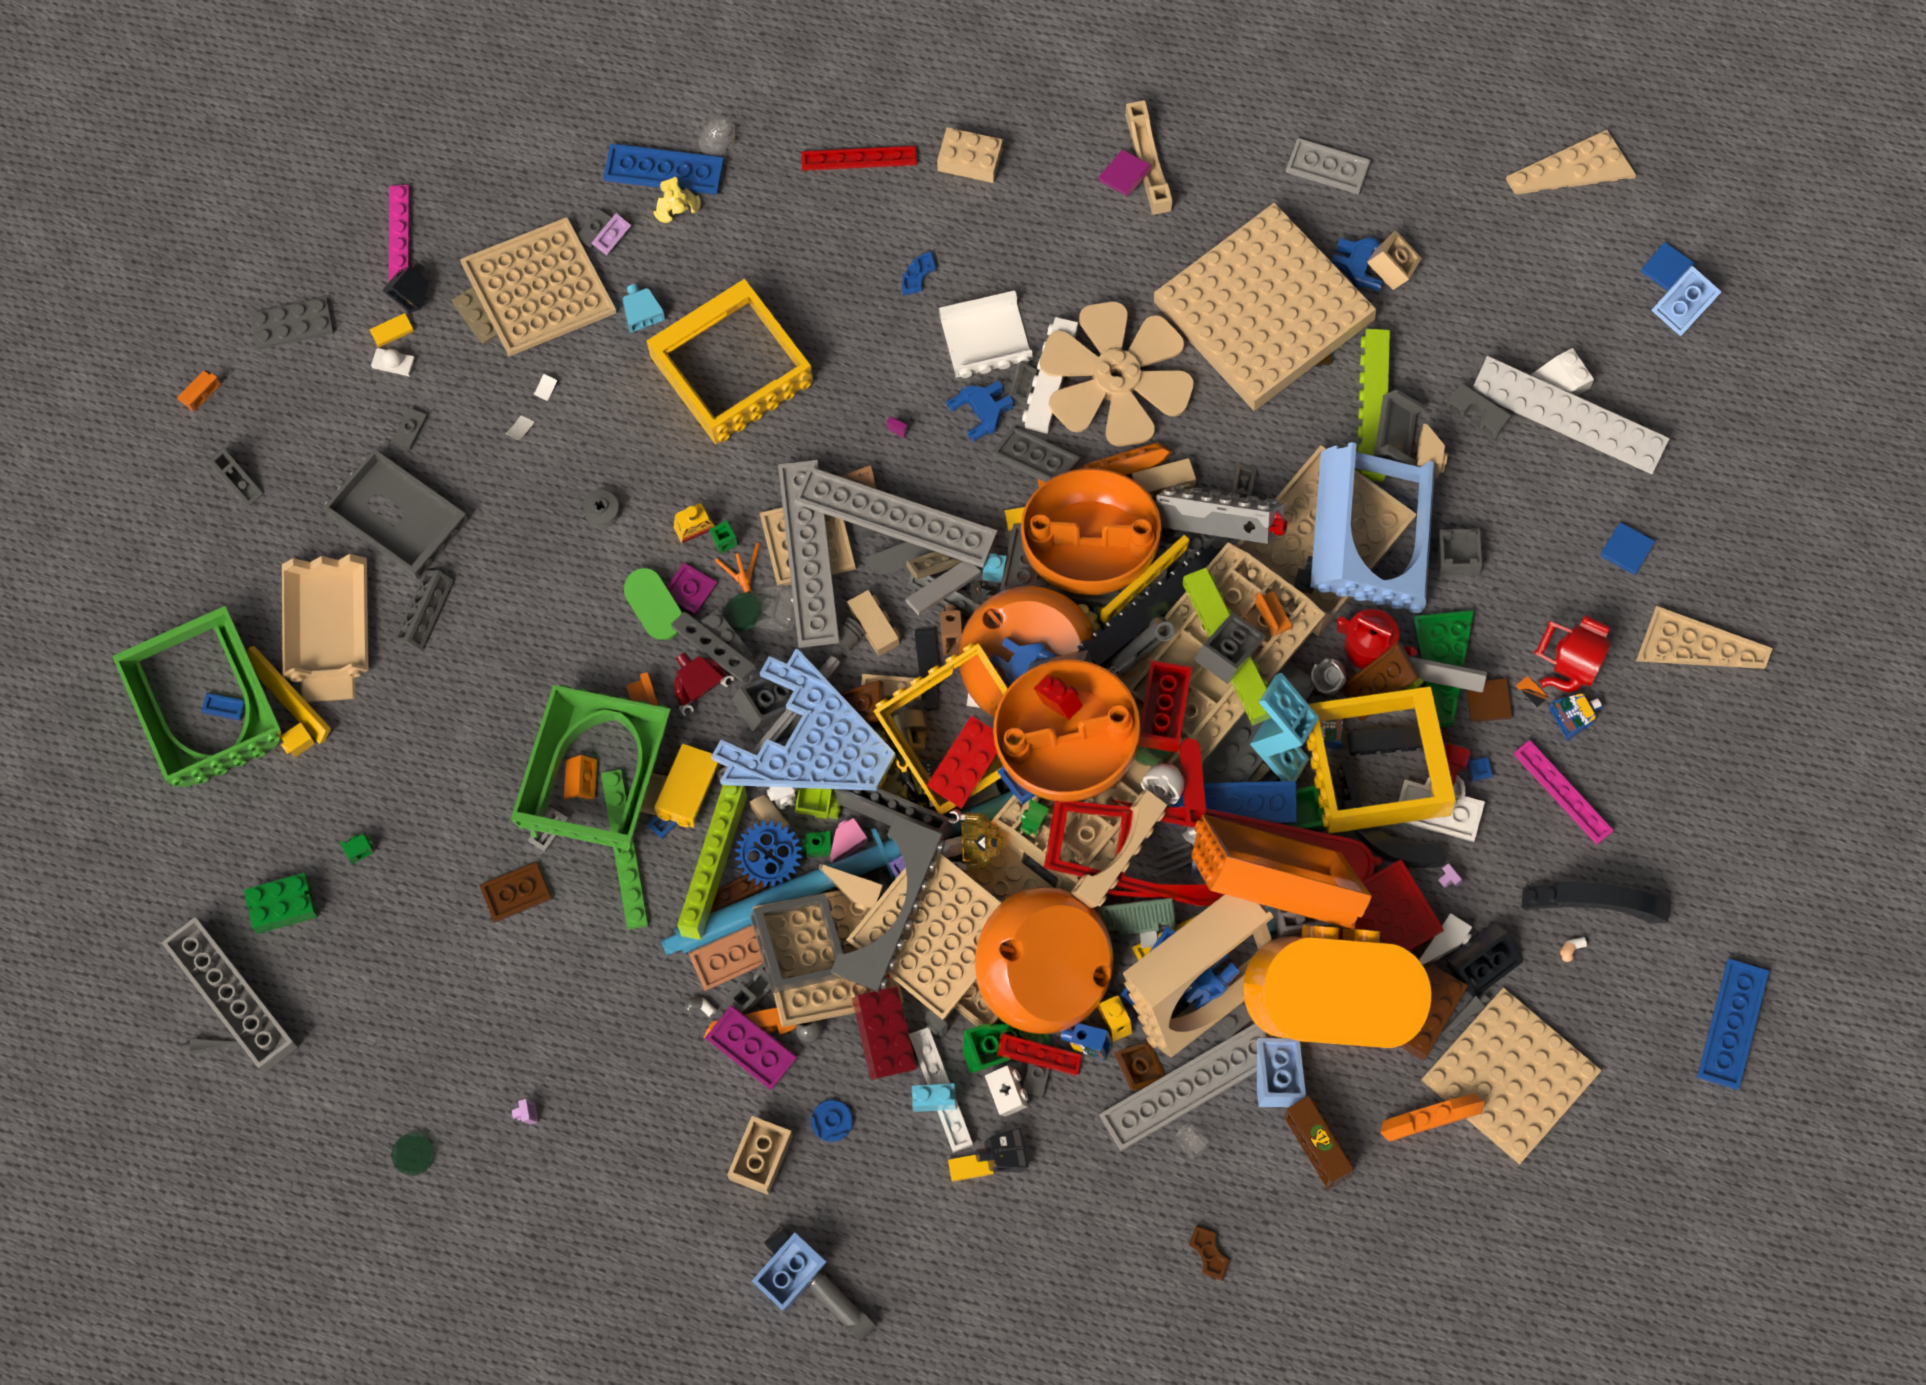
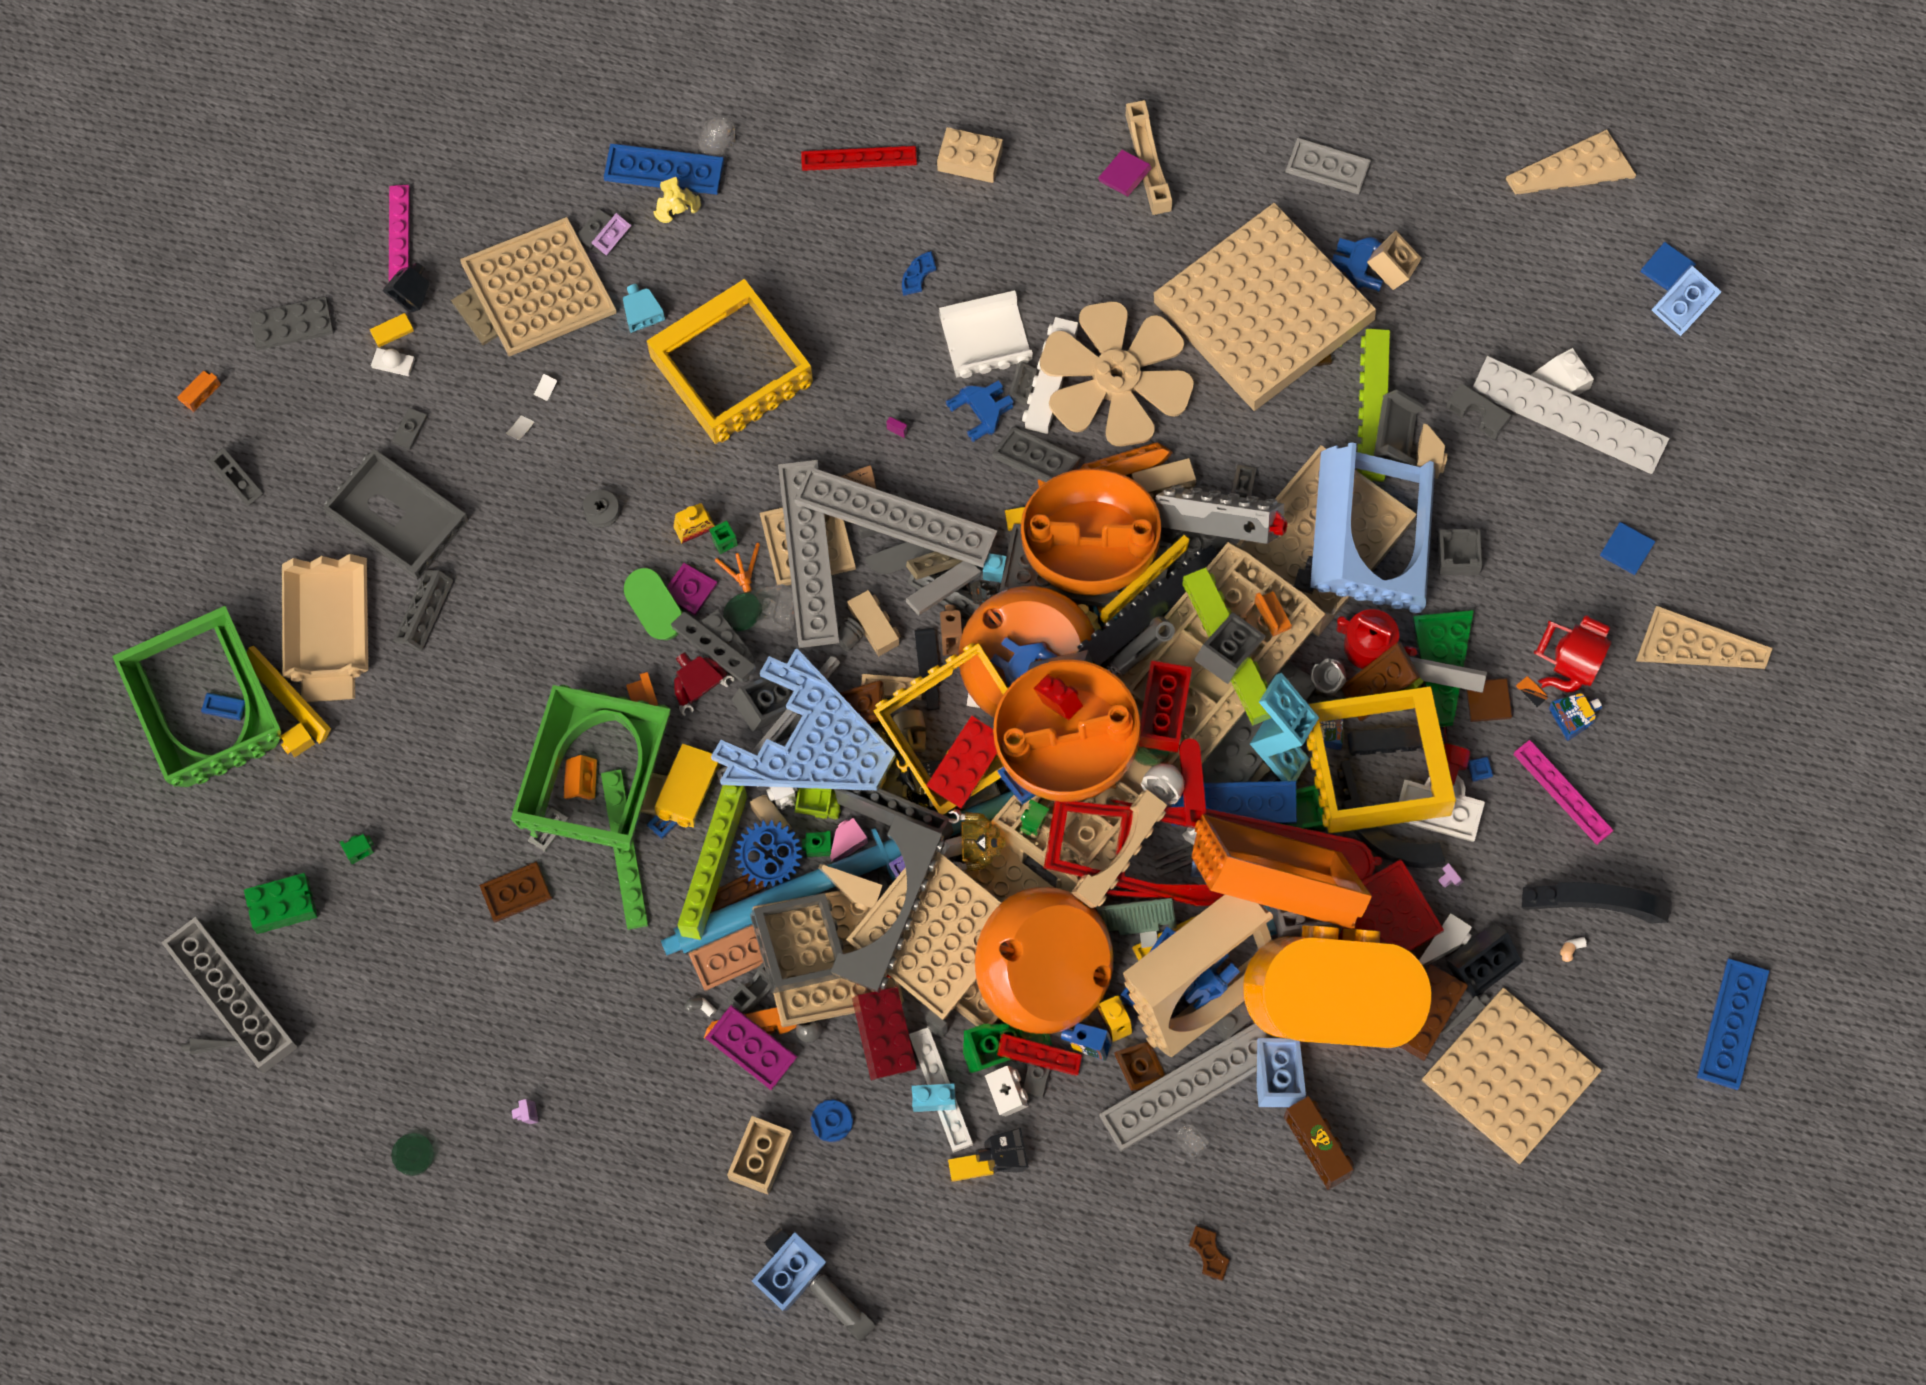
(1432, 1117): orange brick -> none

